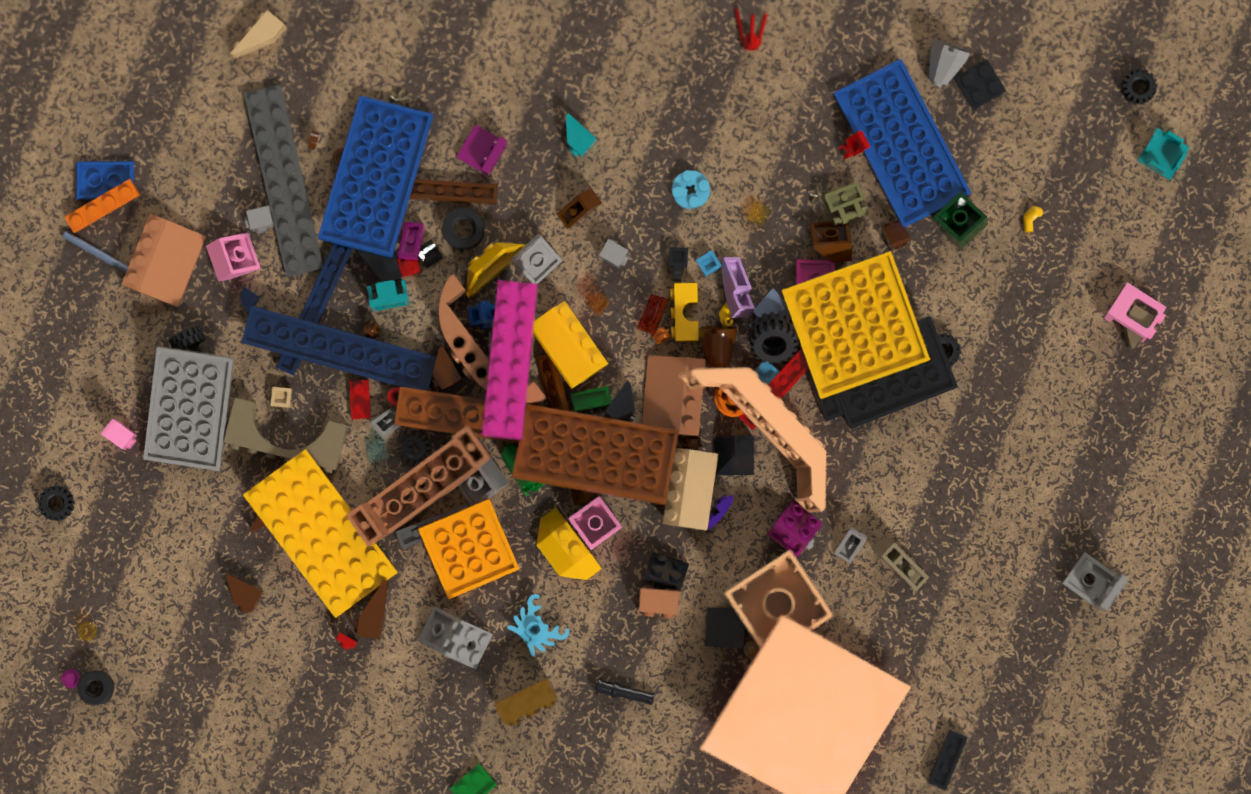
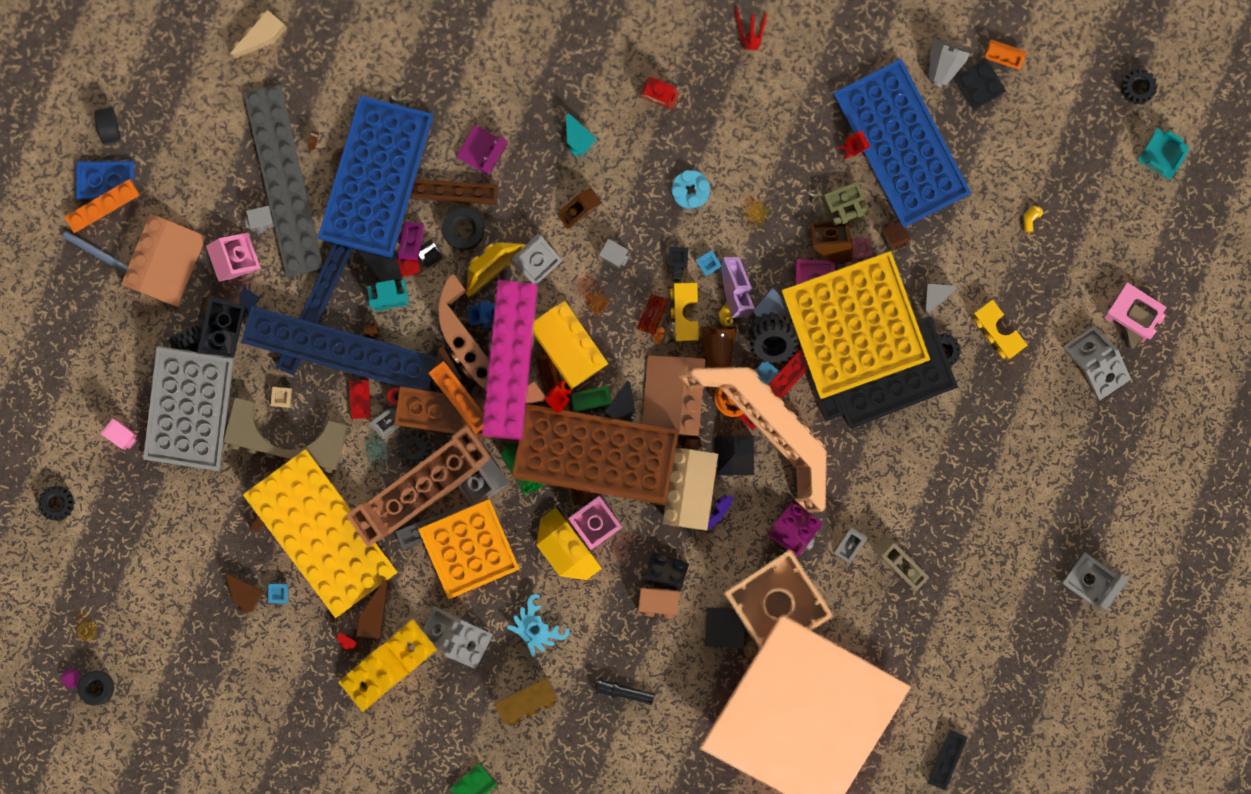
(107, 125): none -> black tyre
(219, 326): none -> black slope
(278, 593): none -> dark azure plate
(387, 665): none -> yellow bracket
(458, 396): none -> orange plate
(557, 397): none -> red plate
(659, 93): none -> red torso
(669, 331): none -> dark tan plant
(861, 248): none -> clear pink plate
(935, 295): none -> light grey slope
(961, 220): dark green slope -> none
(1005, 54): none -> orange plate
(1007, 344): none -> yellow arch
(1098, 362): none -> light grey bracket

